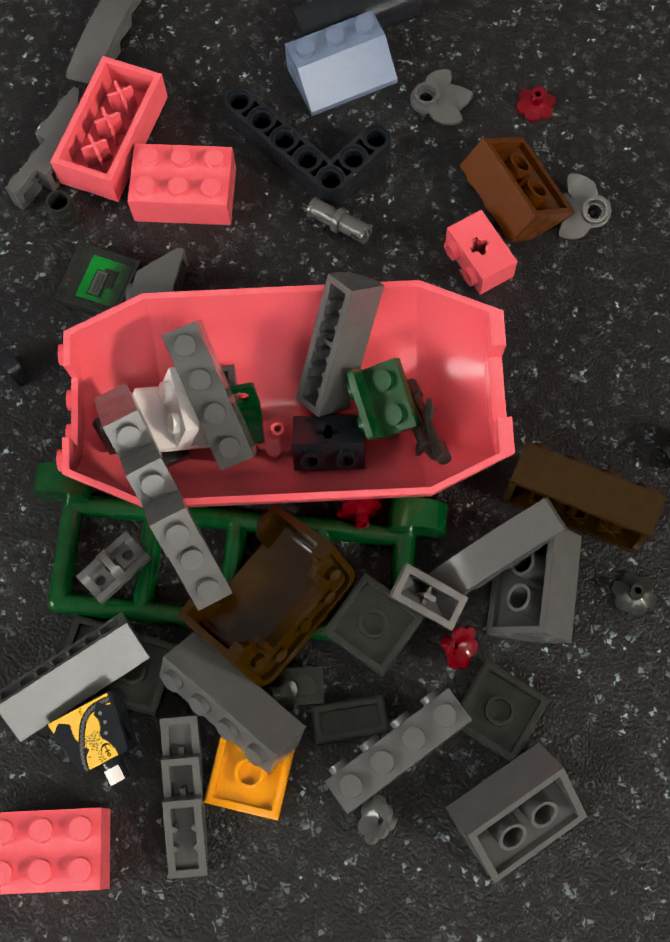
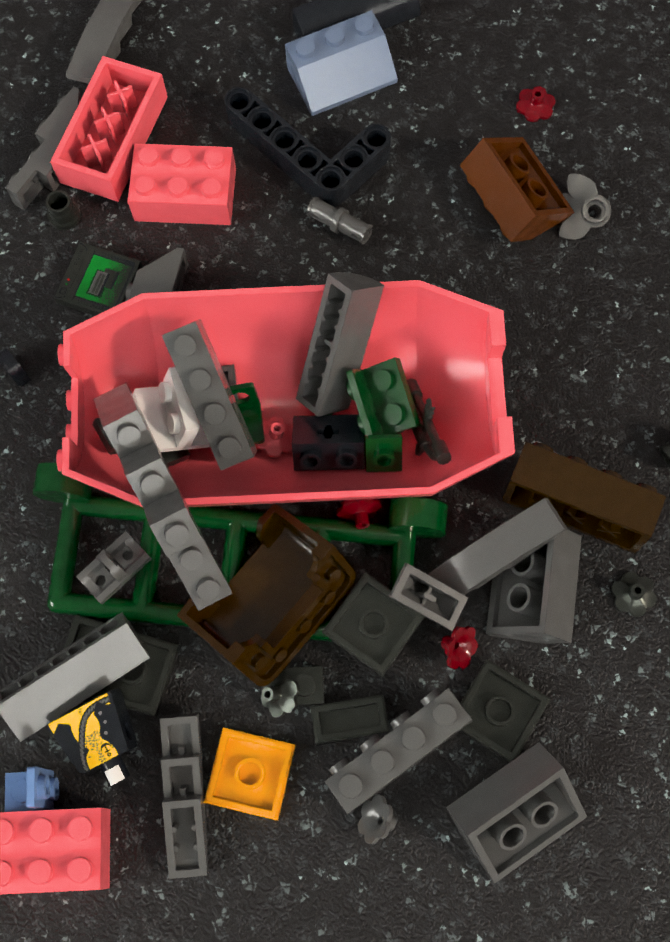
(31, 790): none -> medium blue bracket
(231, 702): dark grey brick -> none
(383, 452): none -> dark green bracket
(444, 98): dark grey plate -> none
(479, 252): coral brick -> none

